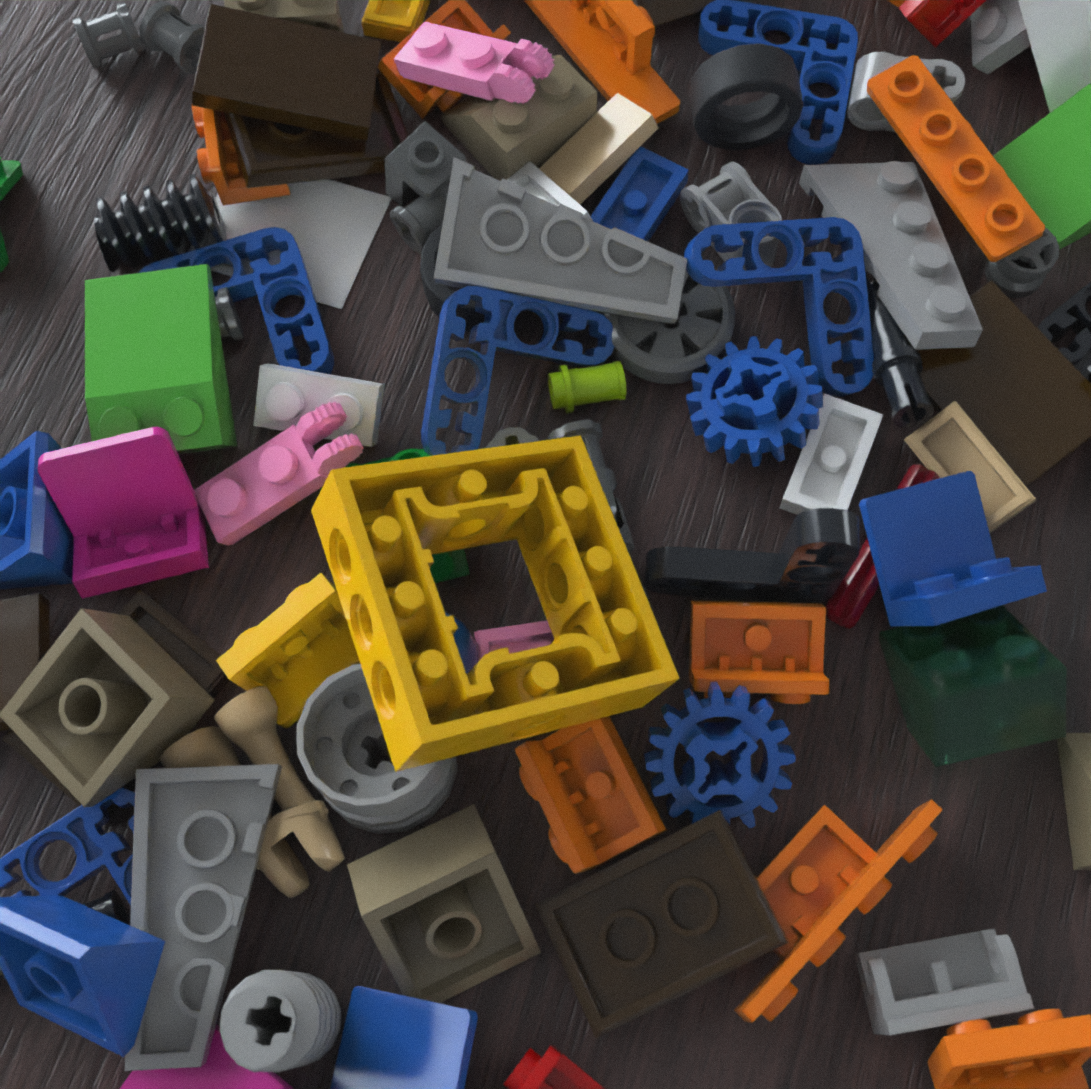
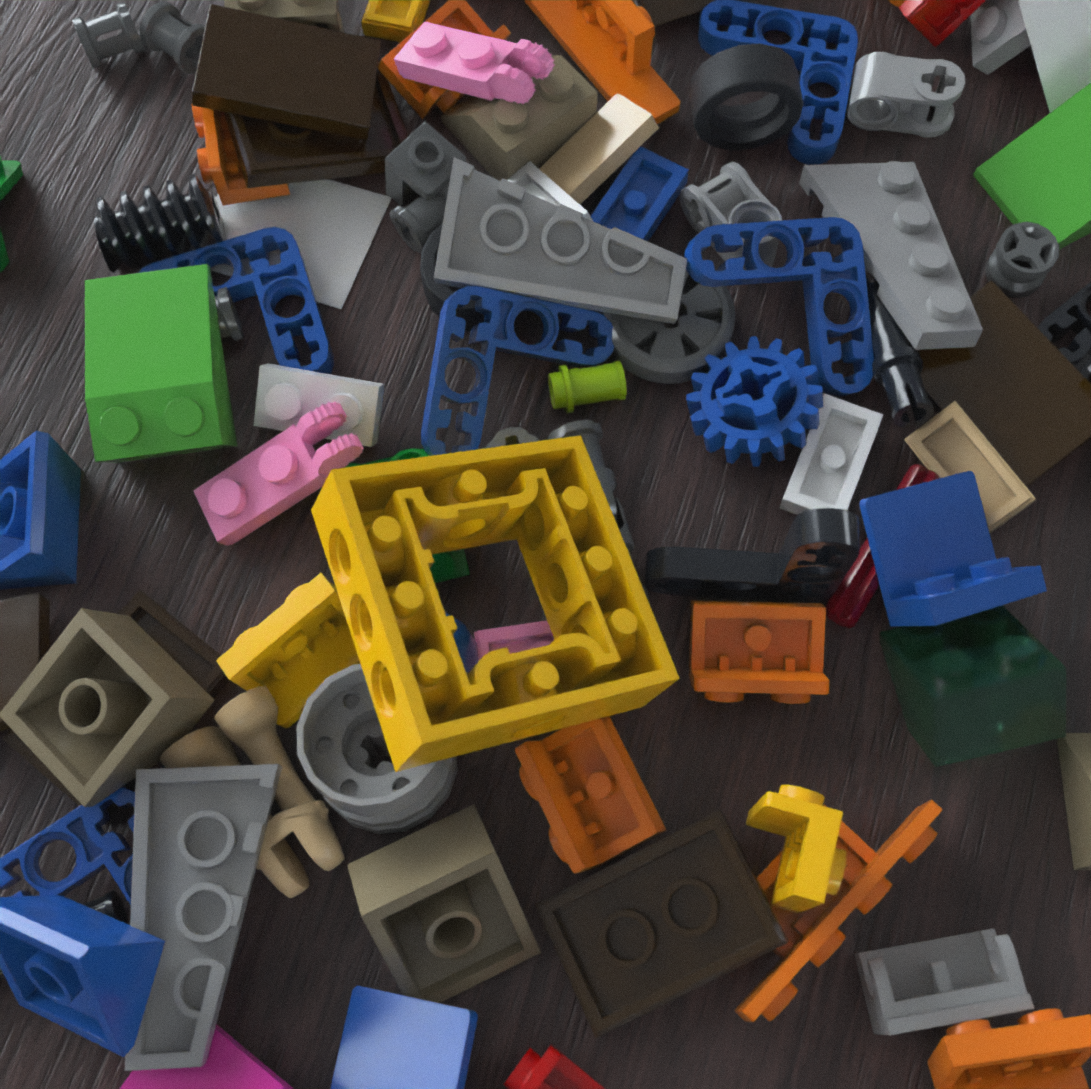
(126, 510): dark pink bracket -> none
(252, 1016): light grey piece -> none
(735, 735): blue gear -> none
(809, 856): none -> yellow bracket
(955, 159): orange bracket -> none

